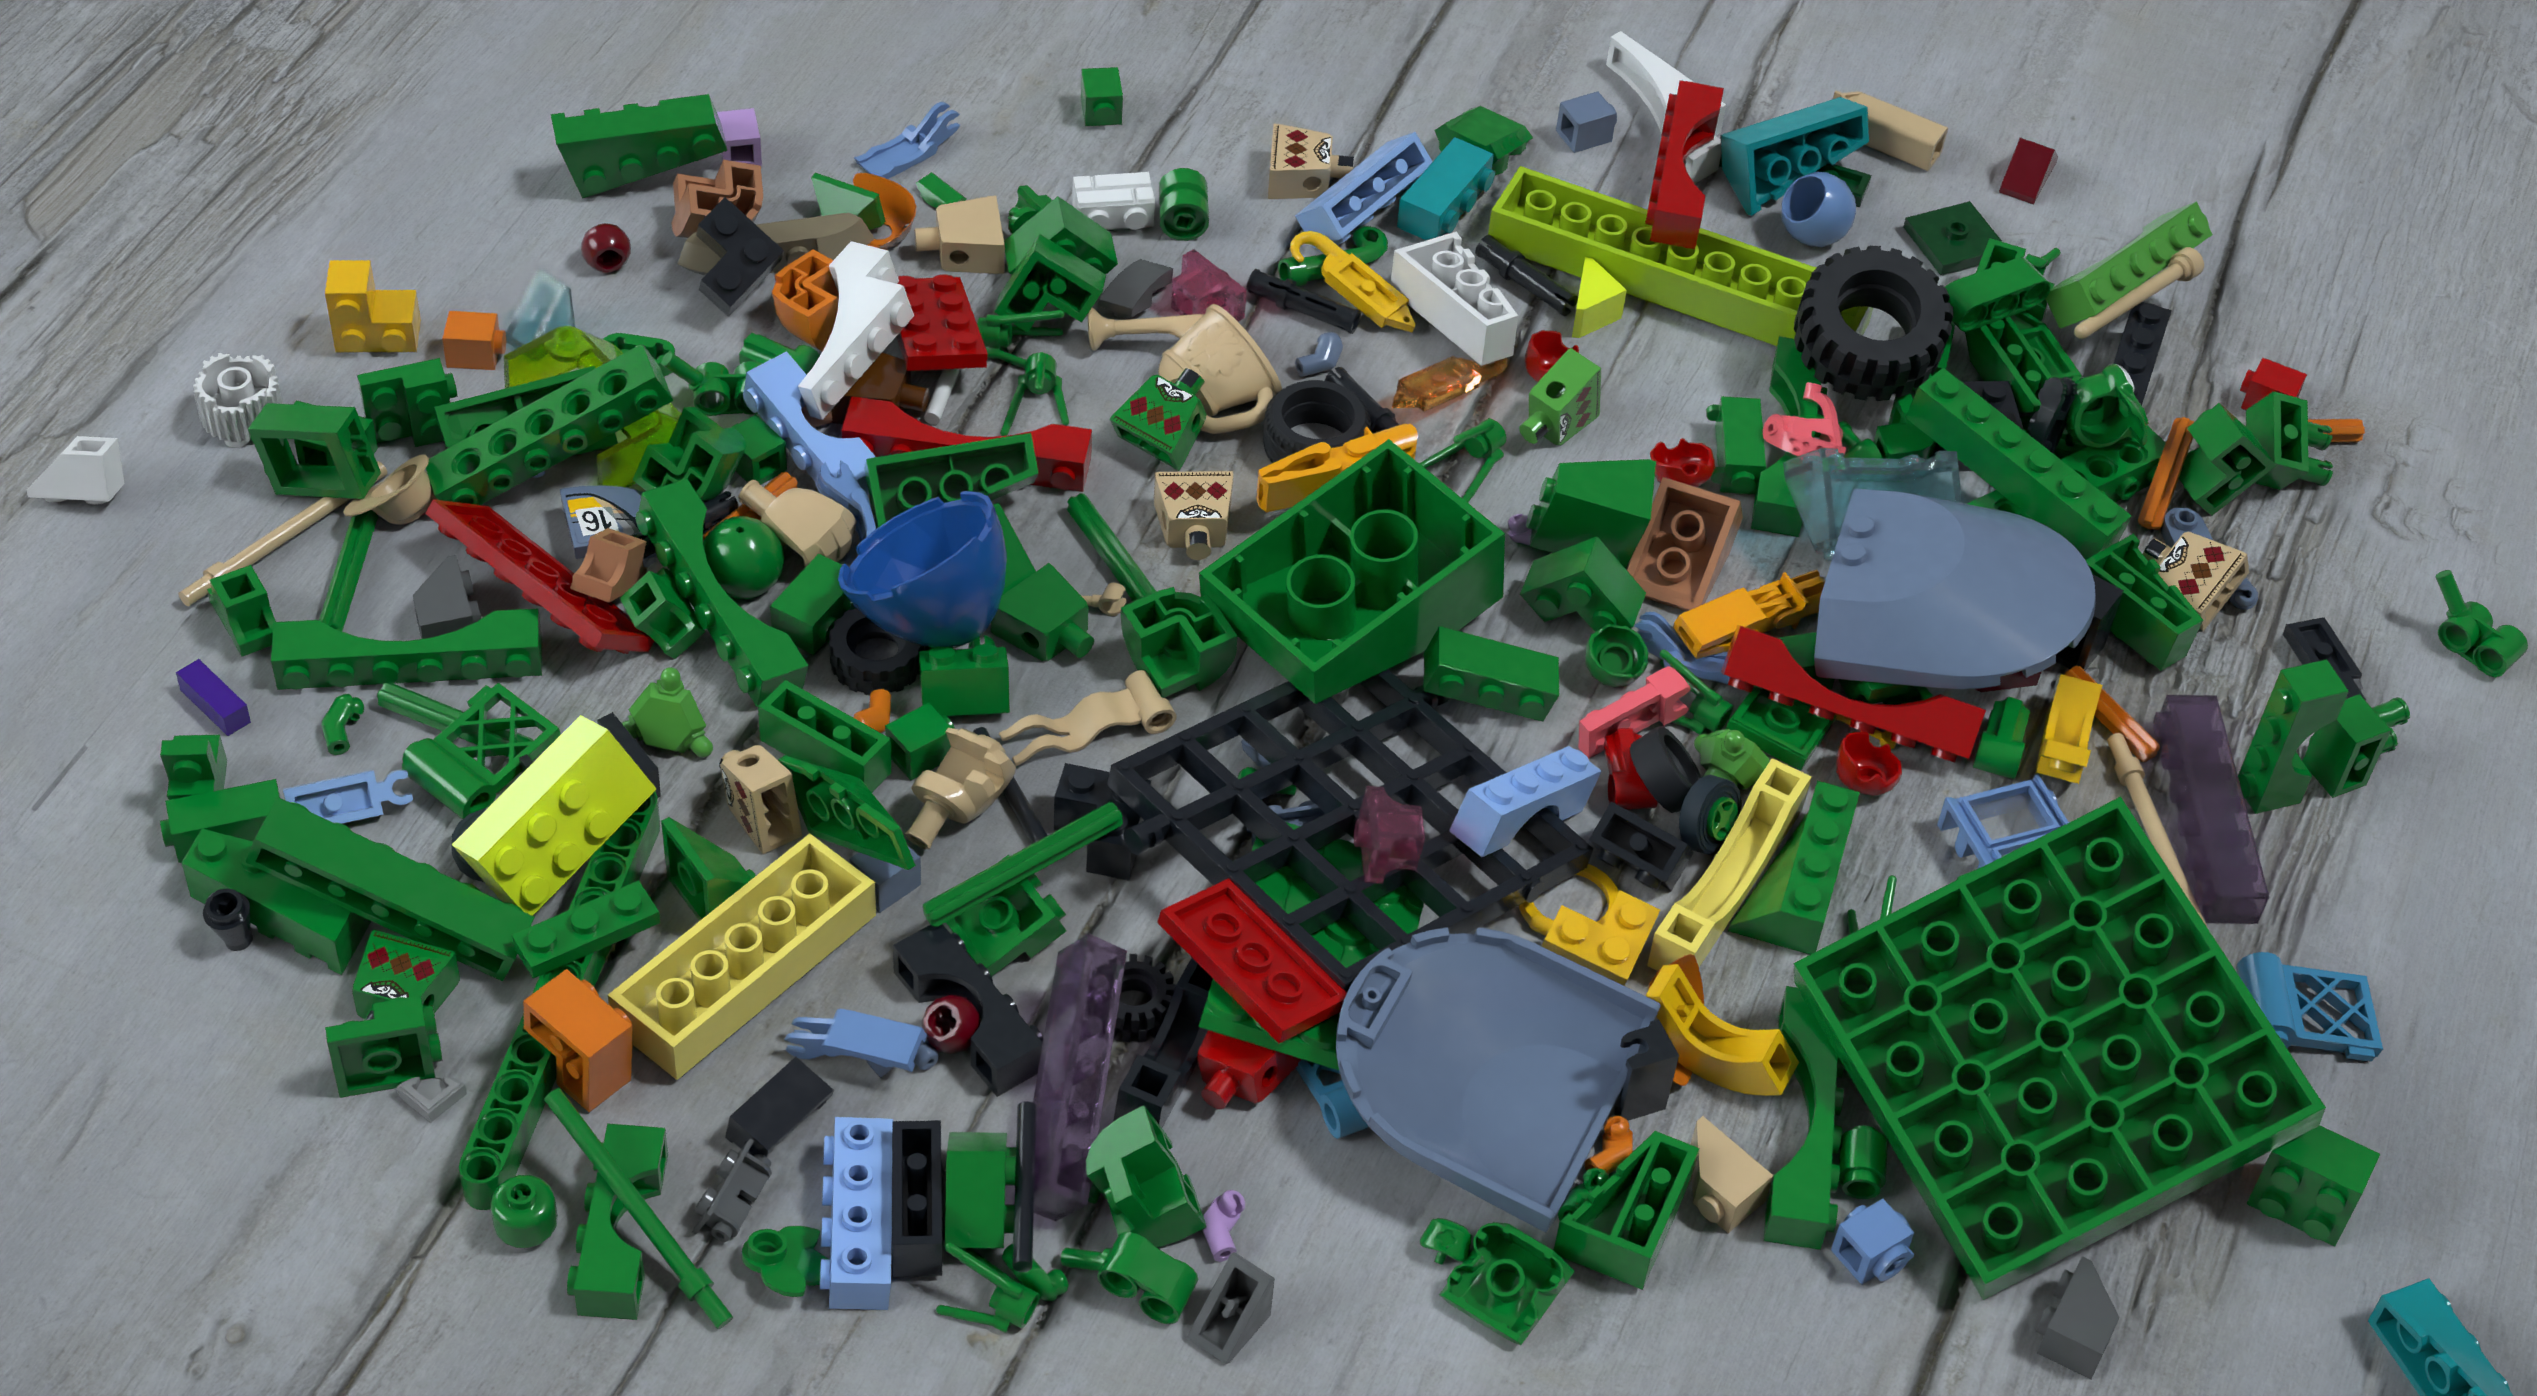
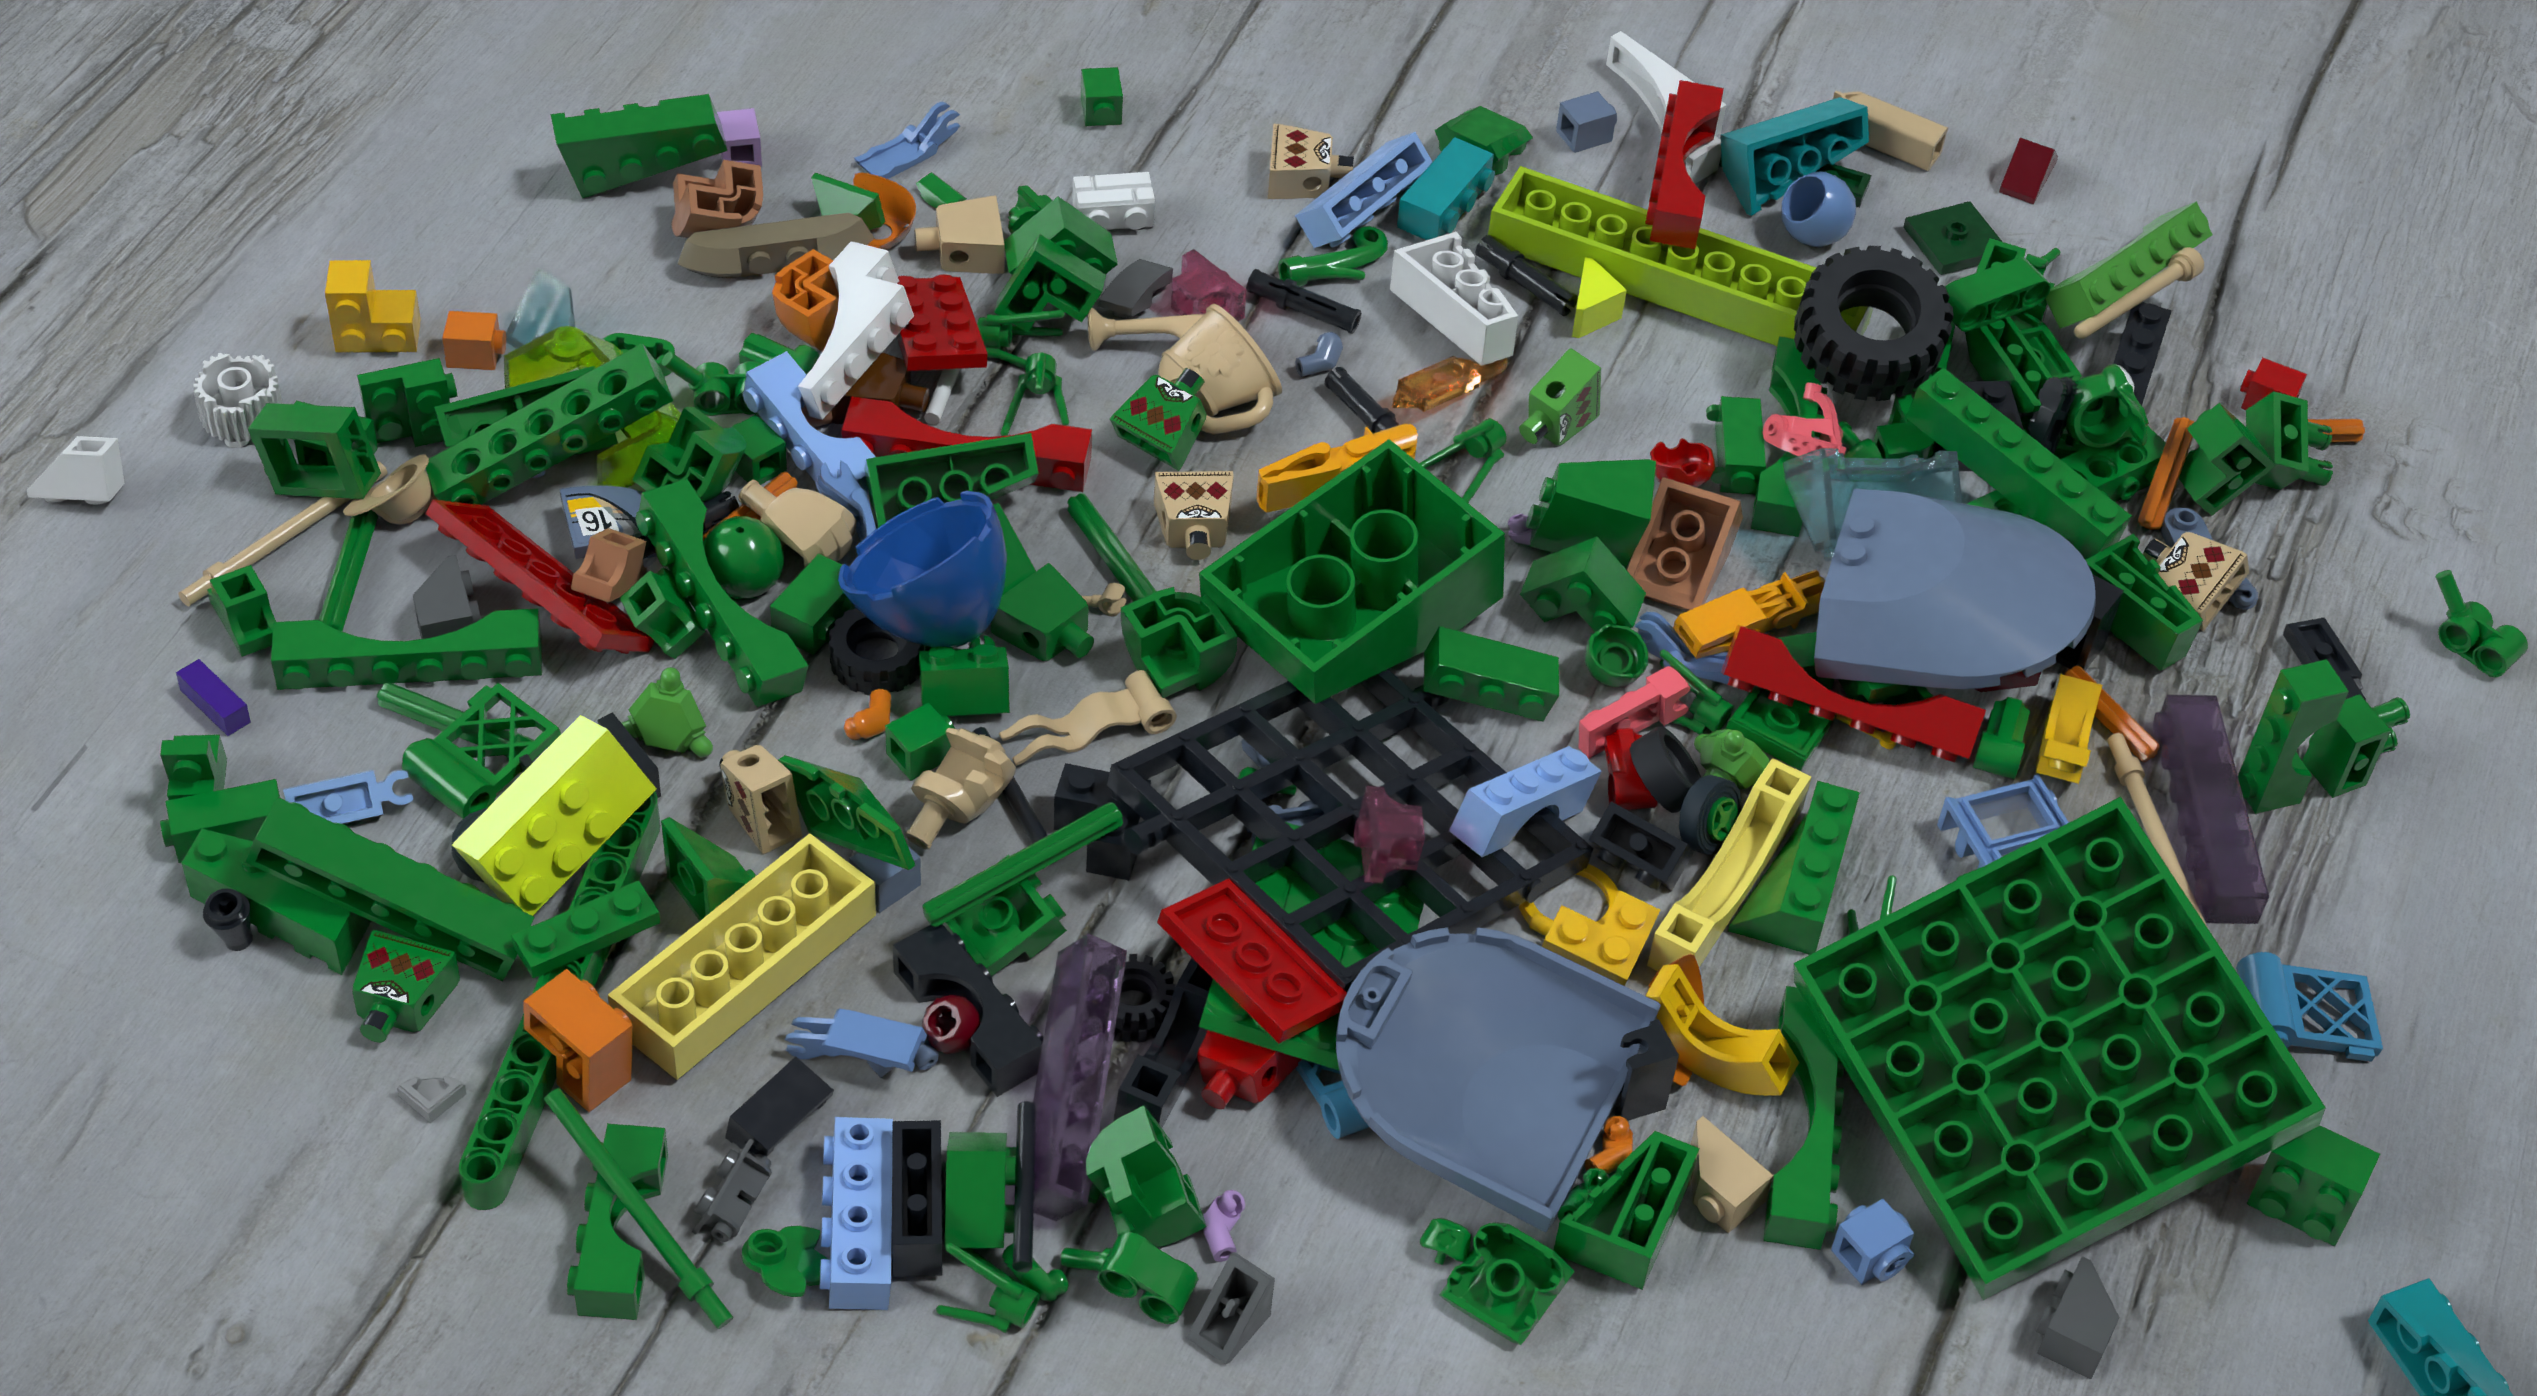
(334, 722): green arm -> none
(386, 1049): green plate -> none
(524, 1211): green head -> none
(606, 247): dark red piece -> none
(744, 252): black brick -> none
(823, 735): green brick -> none
(1183, 204): green wheel -> none
(1312, 403): black tyre -> none
(1357, 282): yellow plate -> none
(1543, 352): red hair -> none
(1863, 1162): green brick -> none
(1867, 767): red hair -> none

